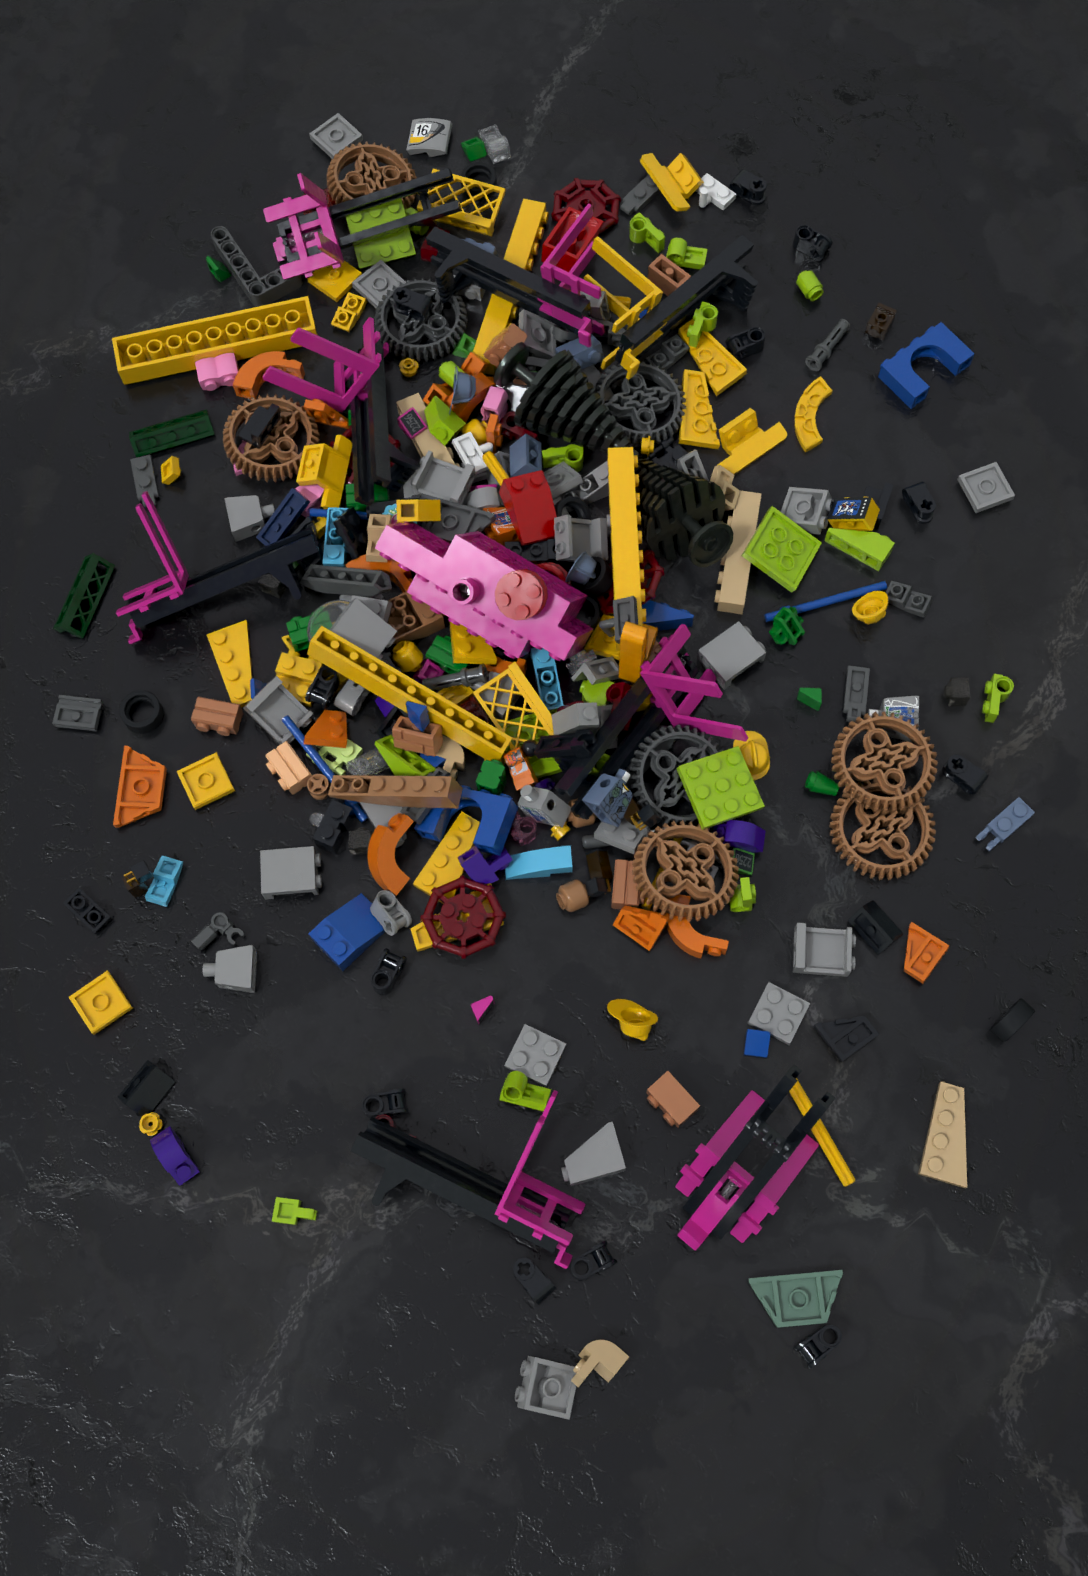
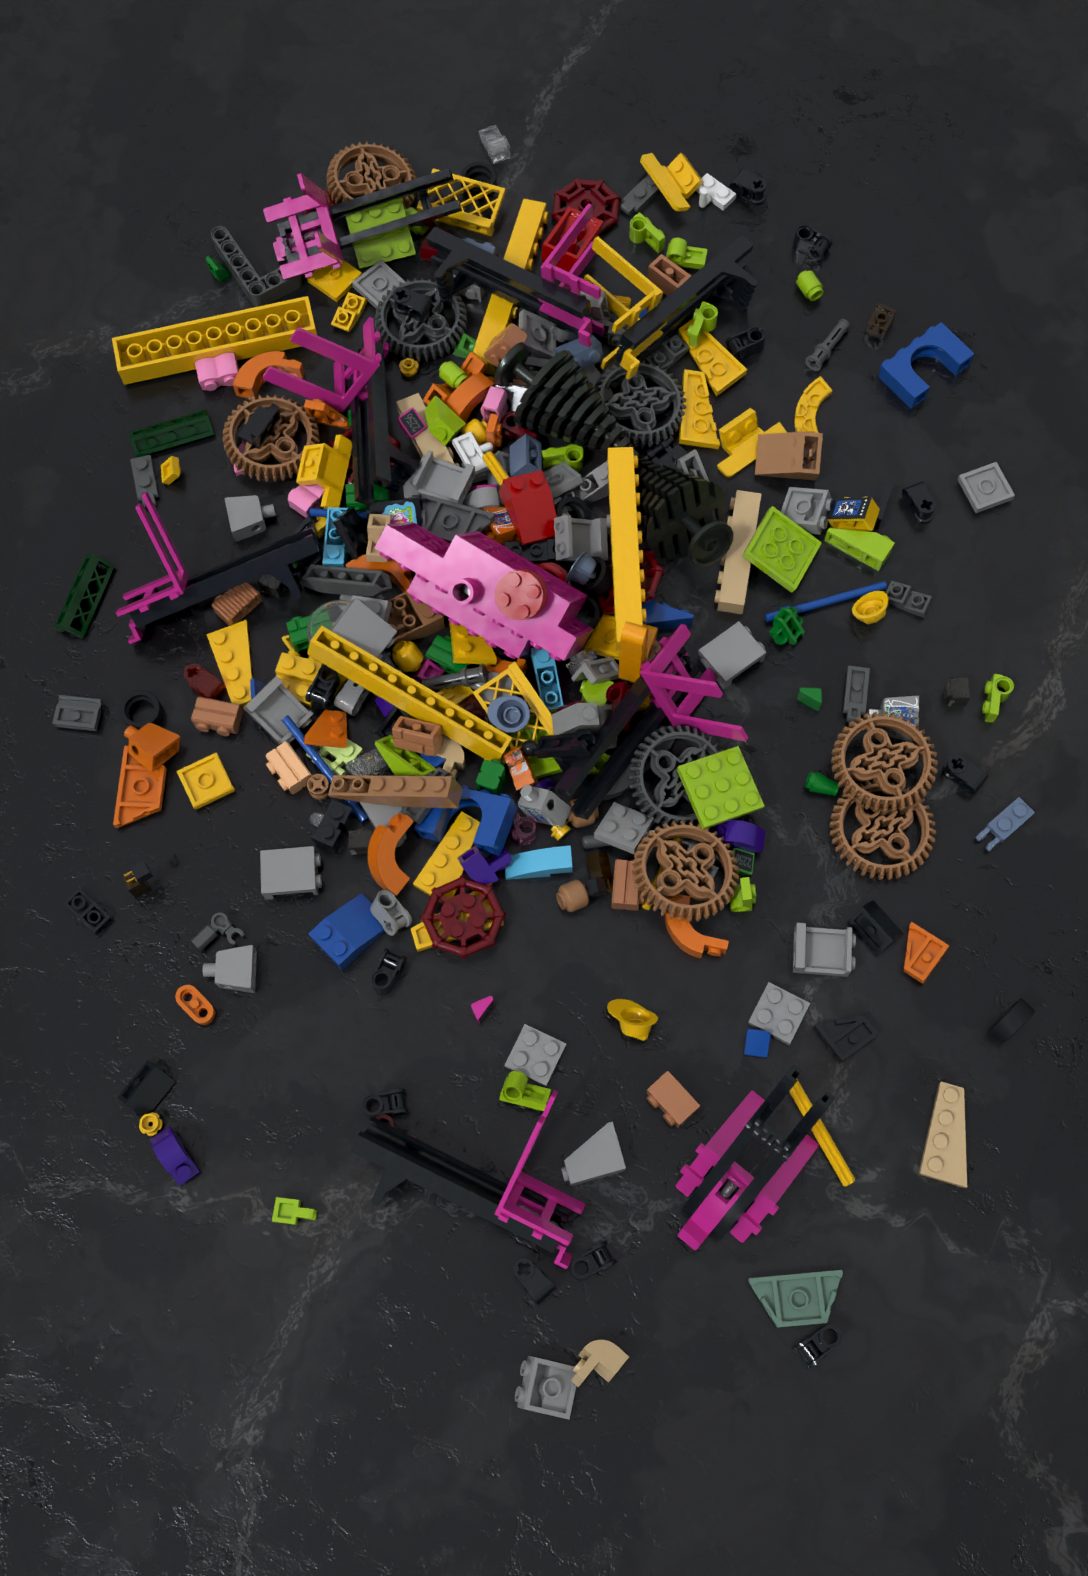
(100, 1002): yellow plate -> none
(152, 745): none -> orange torso
(165, 880): medium azure slope -> none
(195, 1005): none -> orange plate
(203, 682): none -> clear red piece
(236, 603): none -> nougat brick
(283, 517): dark blue plate -> none
(335, 135): light grey plate -> none
(418, 510): yellow slope -> none
(418, 715): blue slope -> none
(429, 136): light grey slope -> none
(463, 387): sand blue piece -> none
(474, 148): green slope -> none
(509, 713): none -> sand blue piece
(609, 797): sand blue torso -> none
(624, 610): dark grey plate -> none
(636, 813): piece -> none
(641, 925): orange wing -> none
(647, 446): yellow plate -> none
(724, 479): tan brick -> none
(755, 754): yellow piece -> none
(789, 455): none -> medium nougat slope

